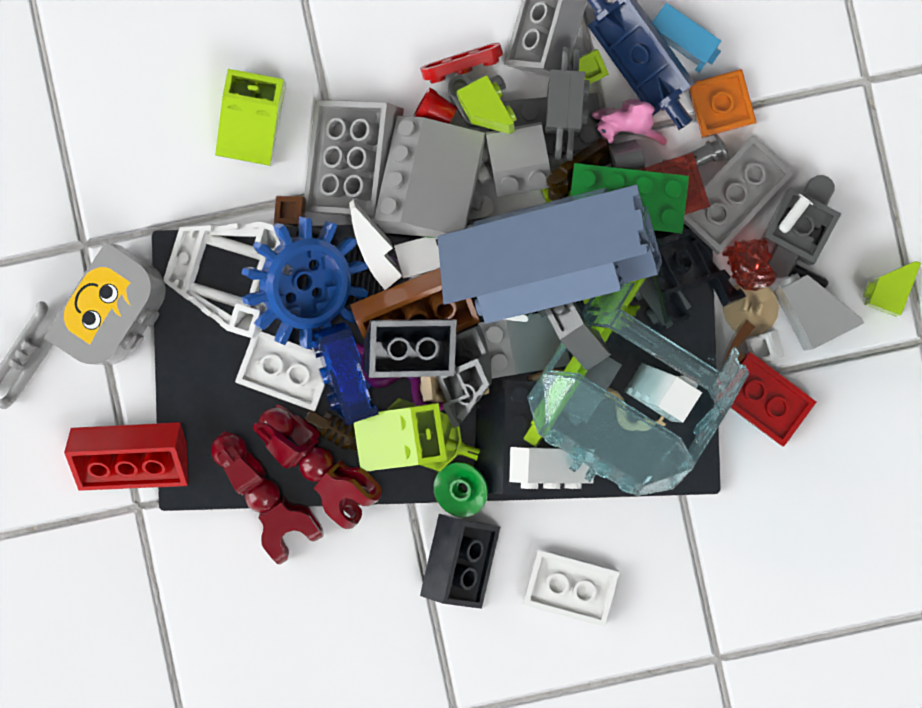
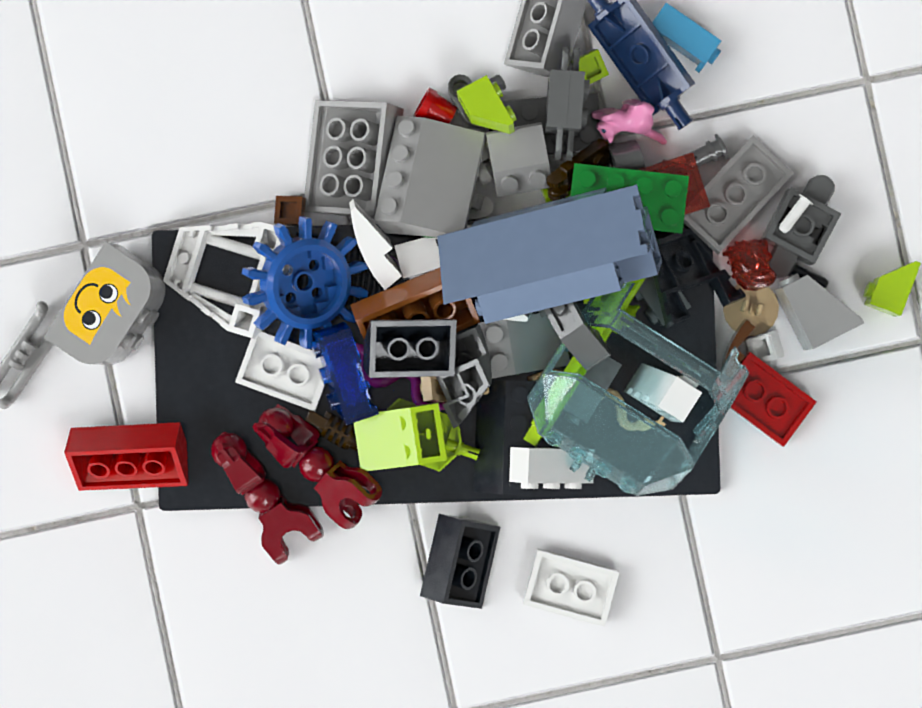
(249, 116): lime slope -> none
(451, 495): green dish -> none
(462, 62): red plate -> none
(722, 103): orange tile -> none

